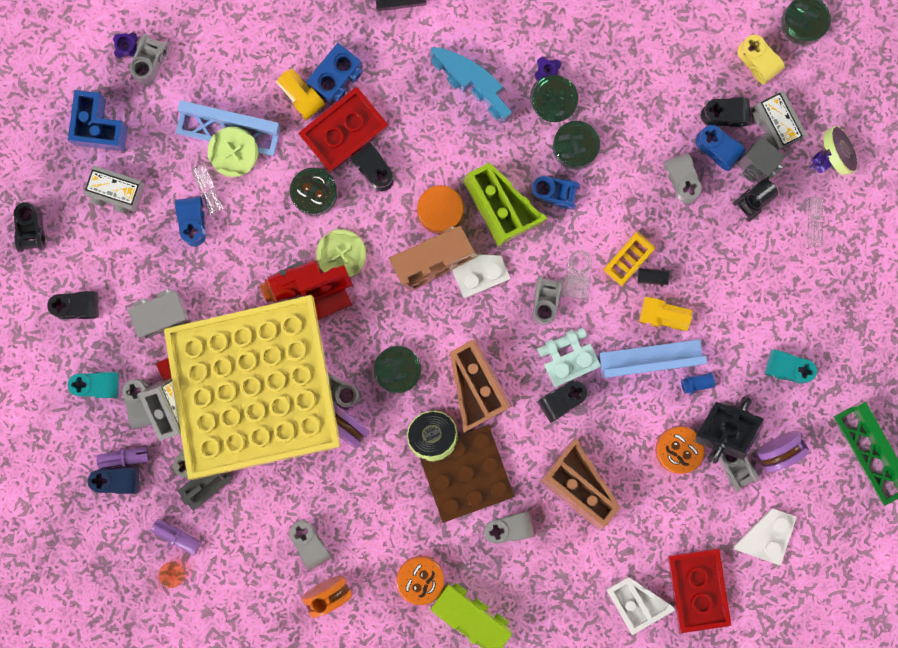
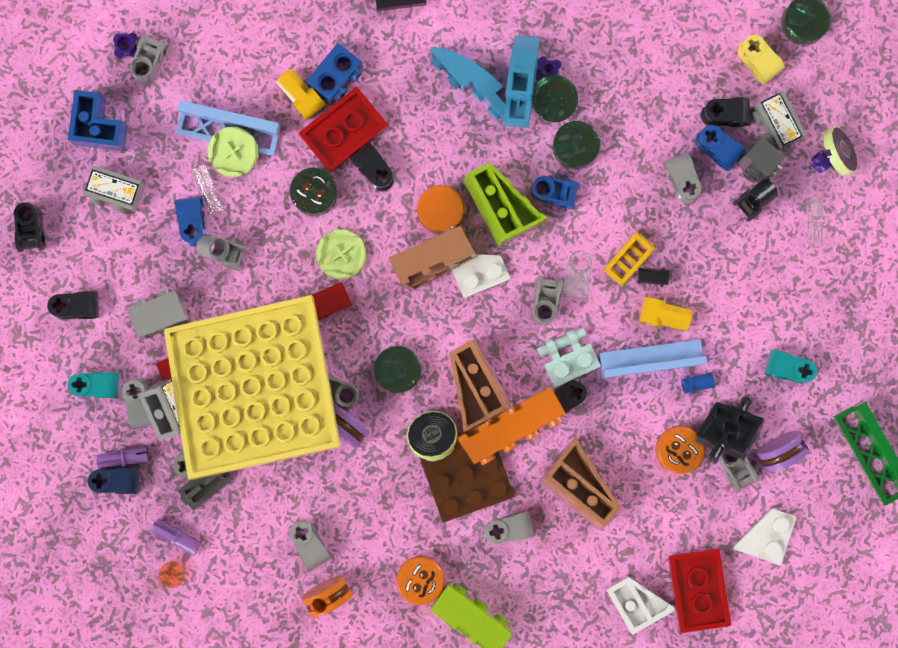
(225, 251): none -> light grey piece
(305, 280): red plate -> none
(512, 425): none -> orange wedge
(521, 81): none -> dark azure slope

